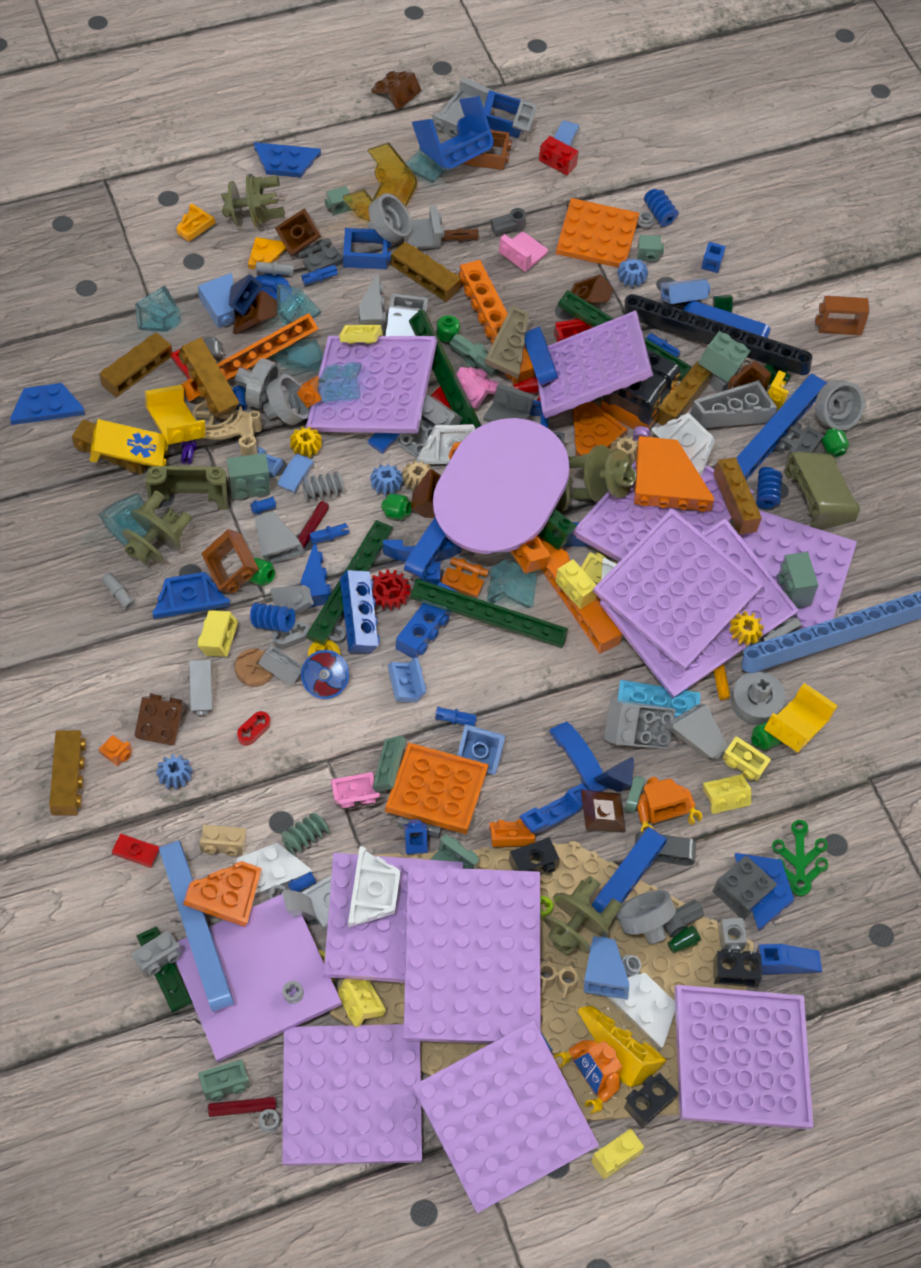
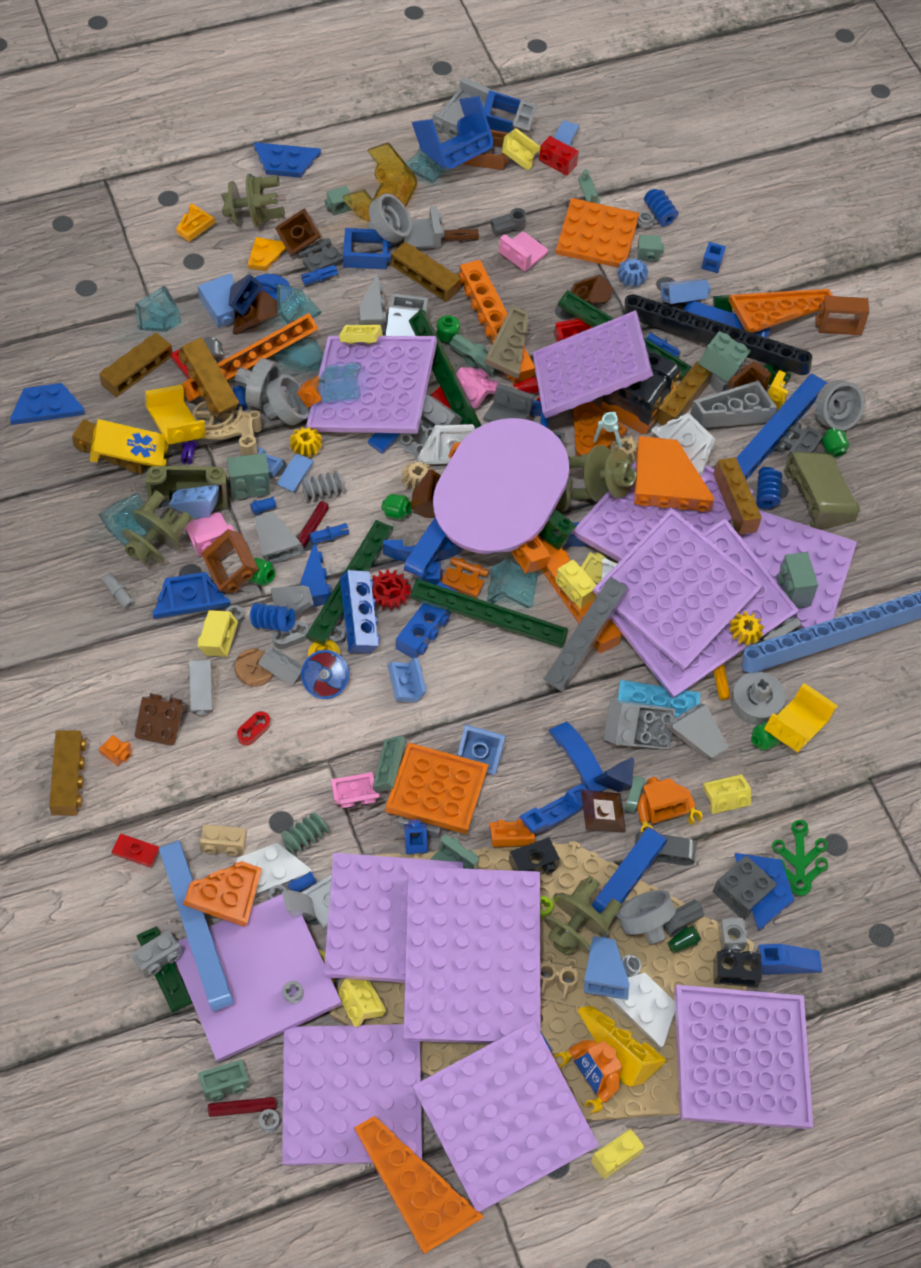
(175, 779): medium blue gear -> none
(196, 501): none -> light blue slope
(206, 530): none -> bright pink bracket
(237, 609): none -> light grey bush
(274, 268): light grey pin -> none
(373, 889): white wing -> none
(386, 479): medium blue gear -> none
(400, 86): reddish brown bracket -> none
(421, 1195): none -> orange wing
(455, 716): blue axle -> none
(520, 148): none -> light yellow bracket
(540, 356): blue beam -> none
(586, 634): none -> dark grey brick
(588, 187): none -> sand green piece
(610, 424): none -> light aqua plant
(640, 431): lavender bush -> none
(654, 1103): black brick -> none
(746, 759): light yellow brick -> none
(768, 309): none -> orange wing

